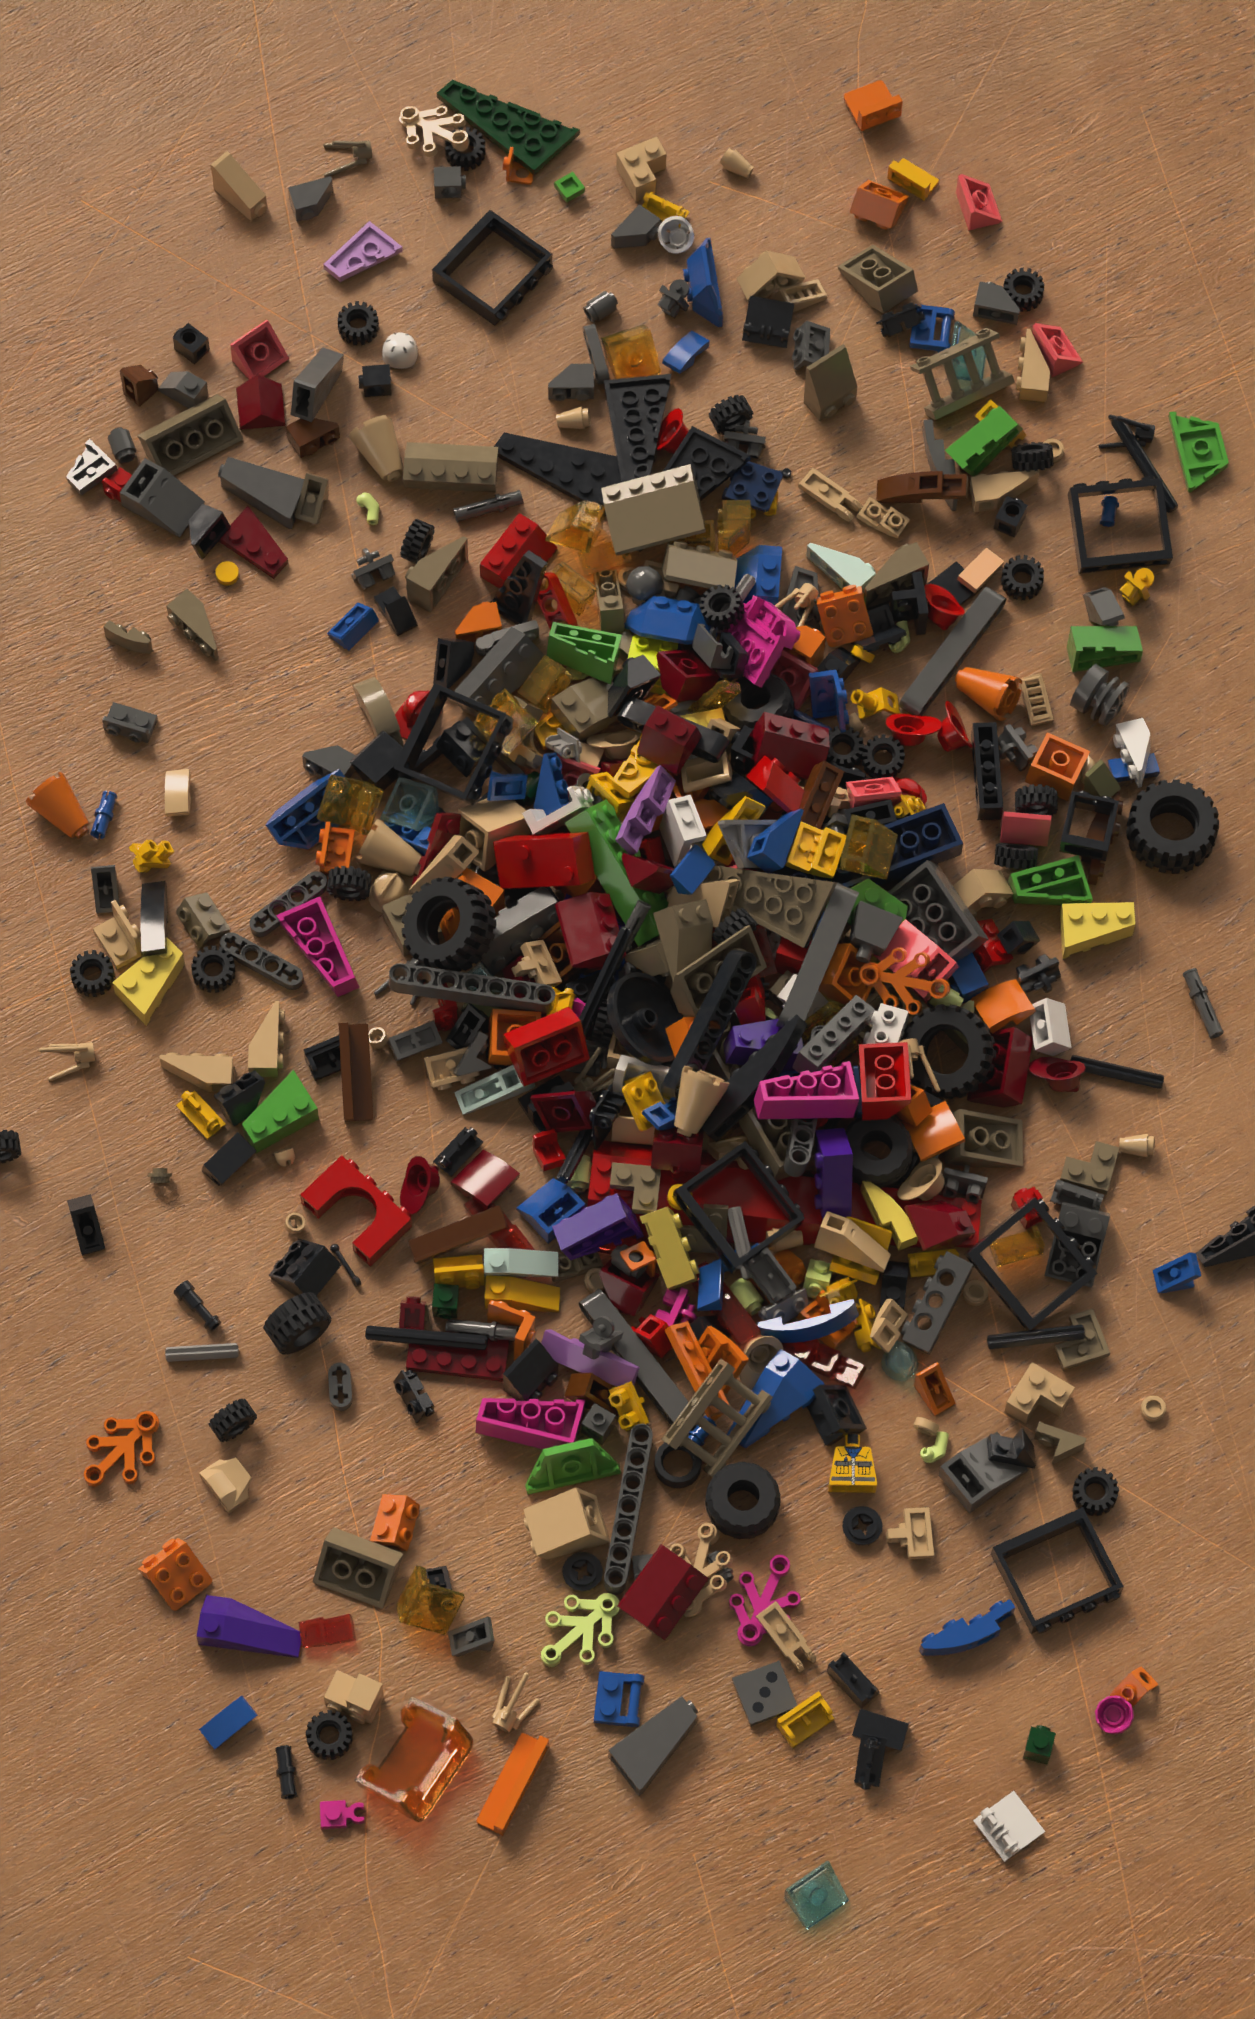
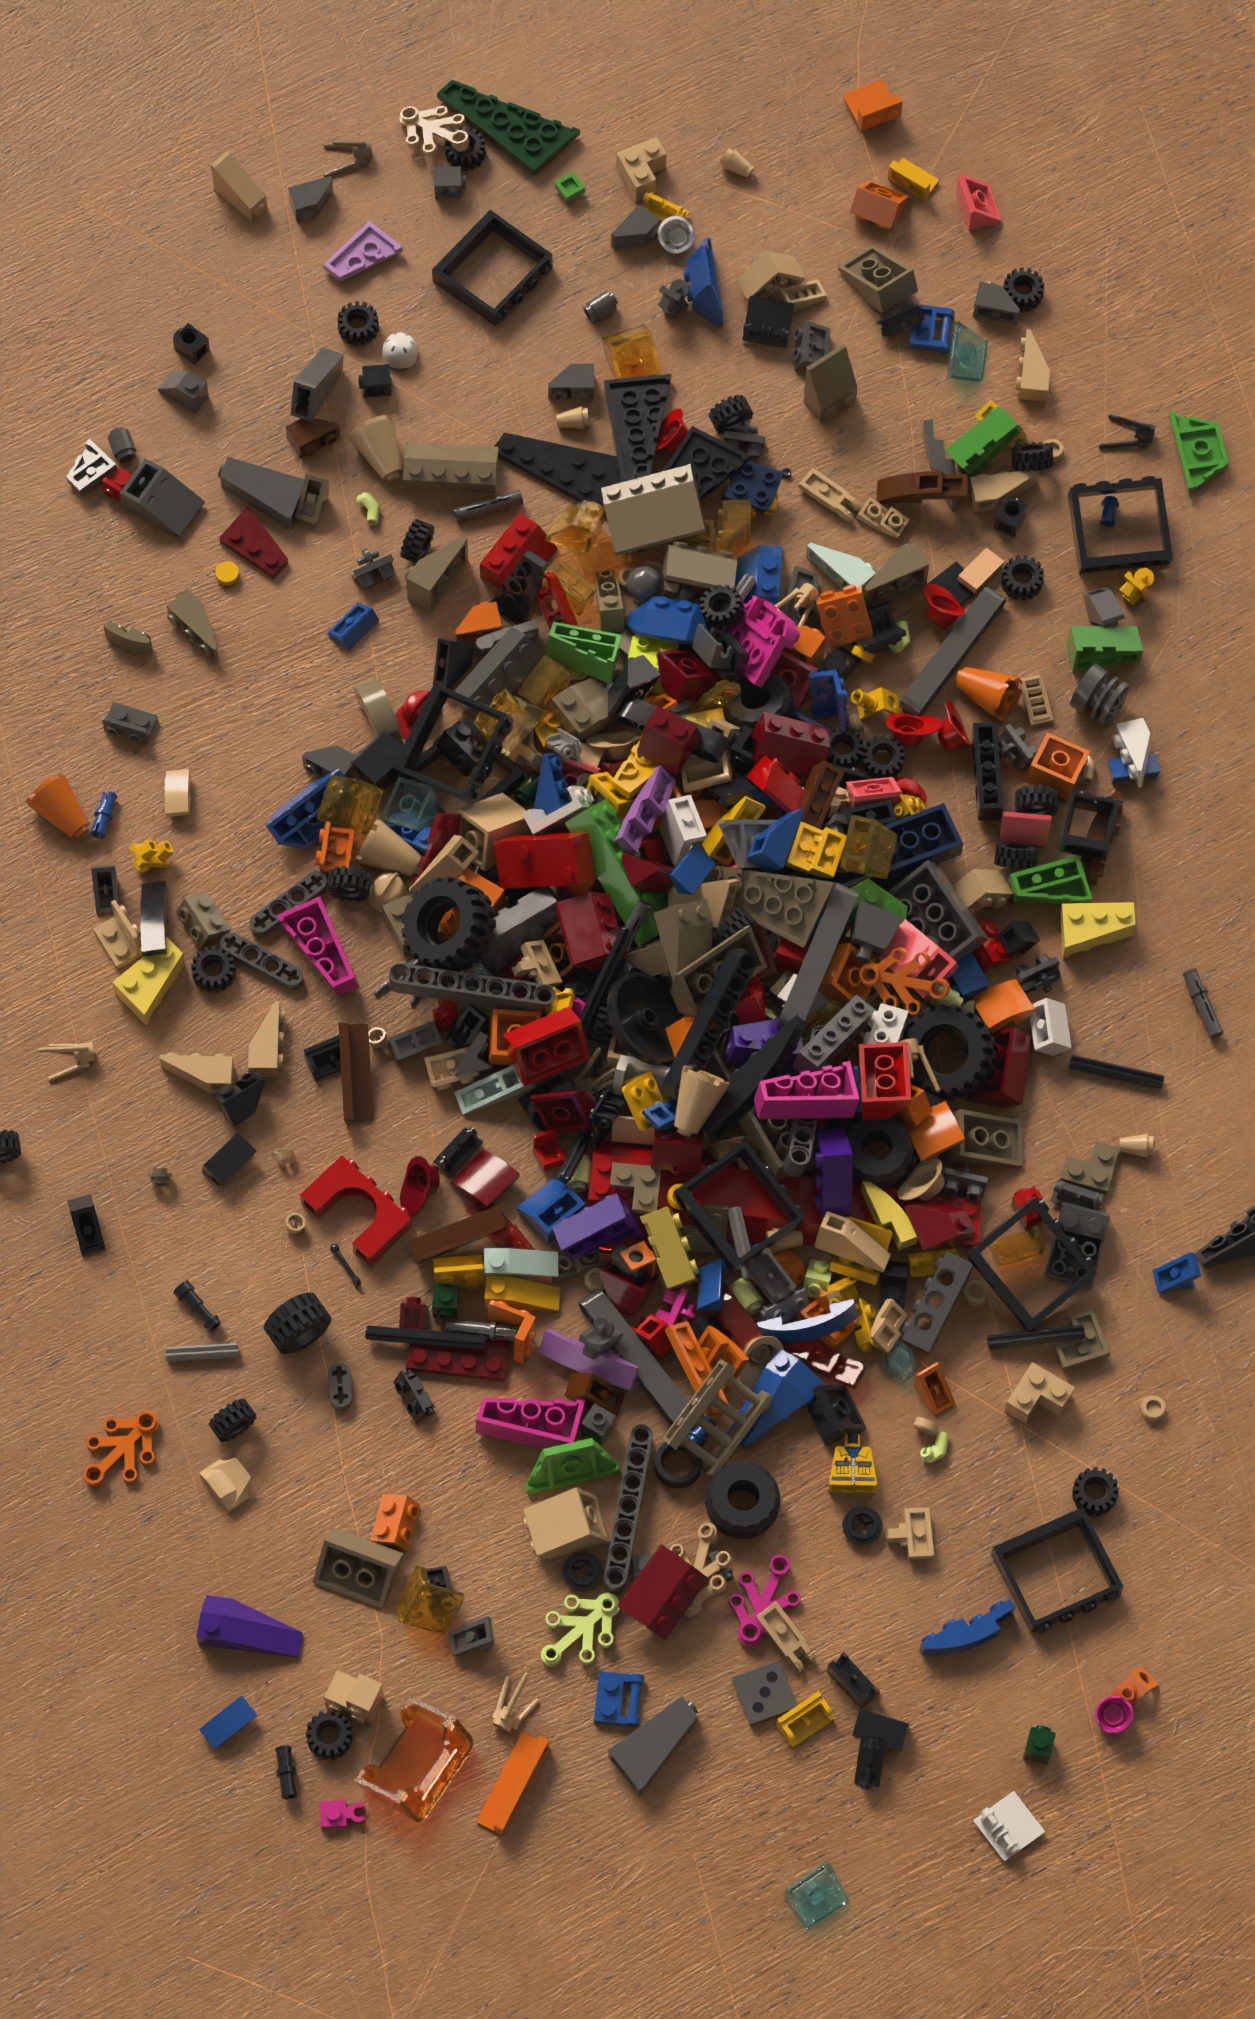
(89, 960): black tyre -> none
(138, 383): reddish brown slope -> none
(176, 1573): orange bracket -> none
(191, 435): dark tan slope -> none
(200, 1114): yellow hinge -> none
(206, 529): black slope -> none
(258, 351): coral slope -> none
(260, 403): dark red slope -> none
(280, 1114): bright green wedge -> none
(305, 1268): black slope -> none
(327, 1631): clear red slope -> none
(396, 610): black slope -> none
(506, 786): blue slope -> none
(511, 168): orange bracket -> none
(530, 1373): black slope -> none
(595, 353): dark grey beam -> none
(628, 1405): yellow hips -> none
(685, 351): blue slope -> none
(911, 604): black bracket -> none
(975, 1477): dark grey slope -> none
(978, 387): dark tan fence -> none
(1012, 1450): black slope -> none
(1055, 348): coral slope -> none
(1060, 1073): dark red piece -> none
(1066, 1442): dark tan slope -> none
(1100, 781): olive slope -> none
(1142, 459): black axle -> none
(1176, 799): black tyre -> none

